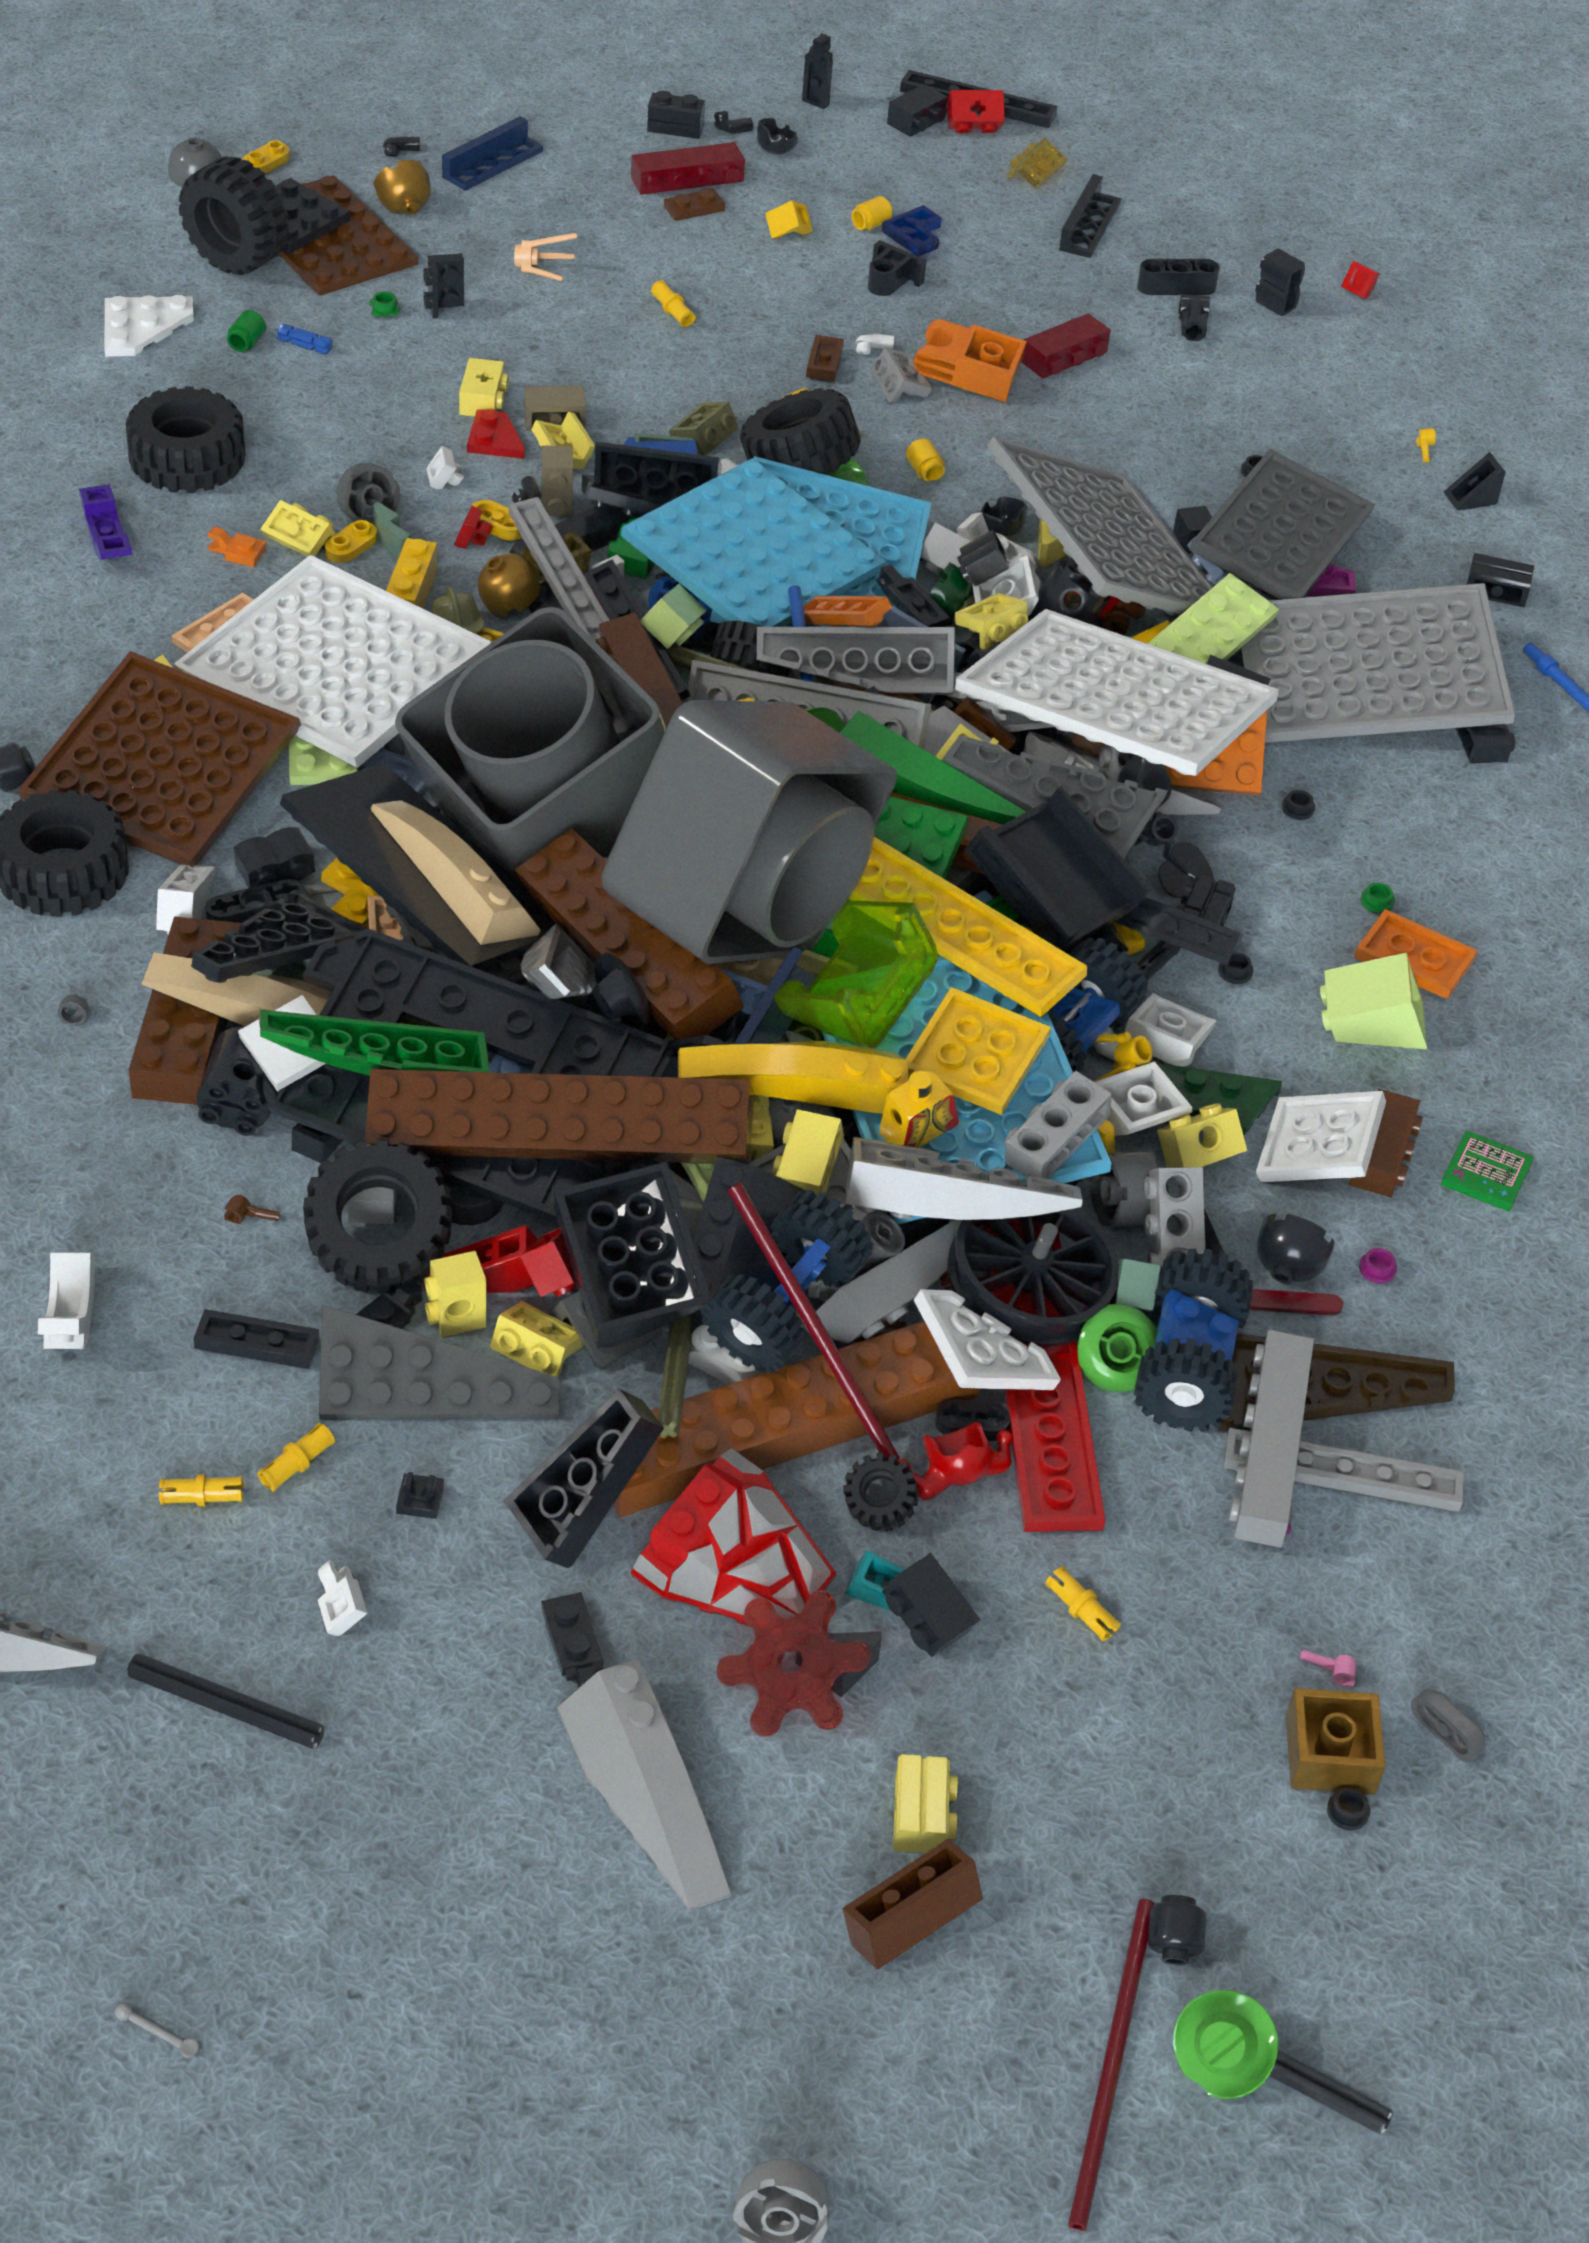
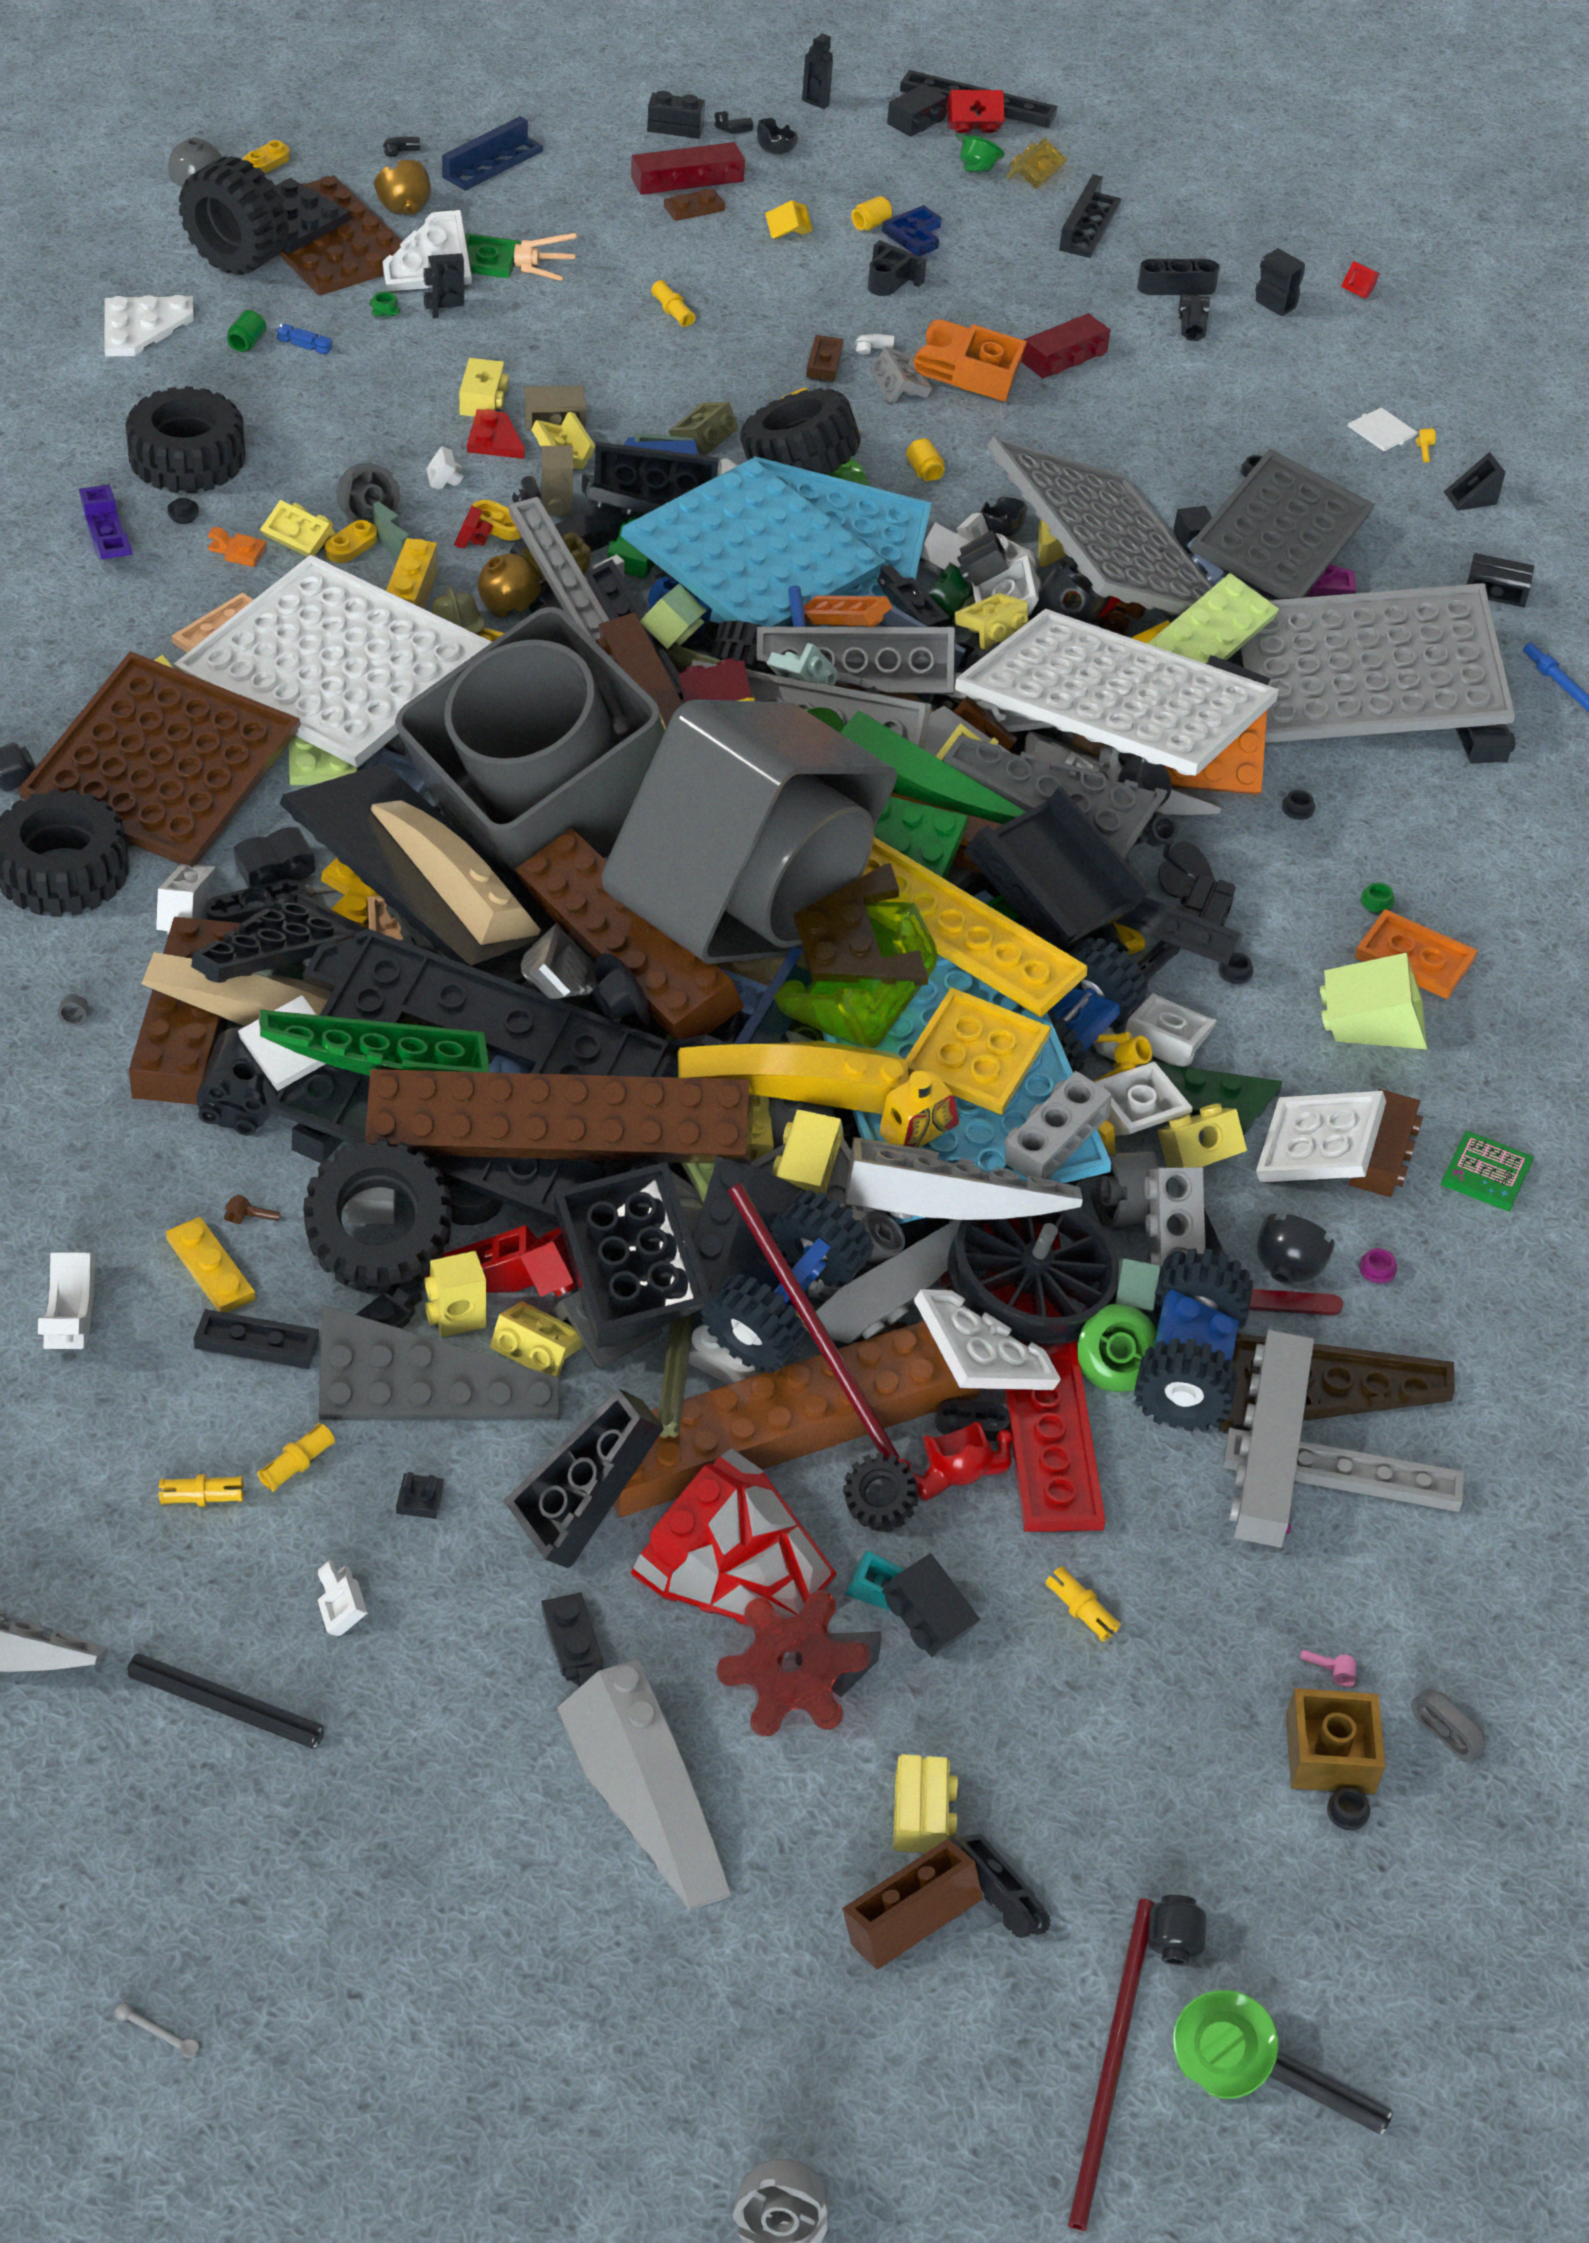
(183, 510): none -> black plate
(210, 1265): none -> yellow plate
(438, 236): none -> white plate
(490, 255): none -> green tile
(721, 682): none -> dark red brick
(809, 667): none -> light aqua bracket
(841, 940): none -> dark brown wing
(979, 153): none -> green piece
(1004, 1888): none -> black hinge
(1382, 429): none -> white piece

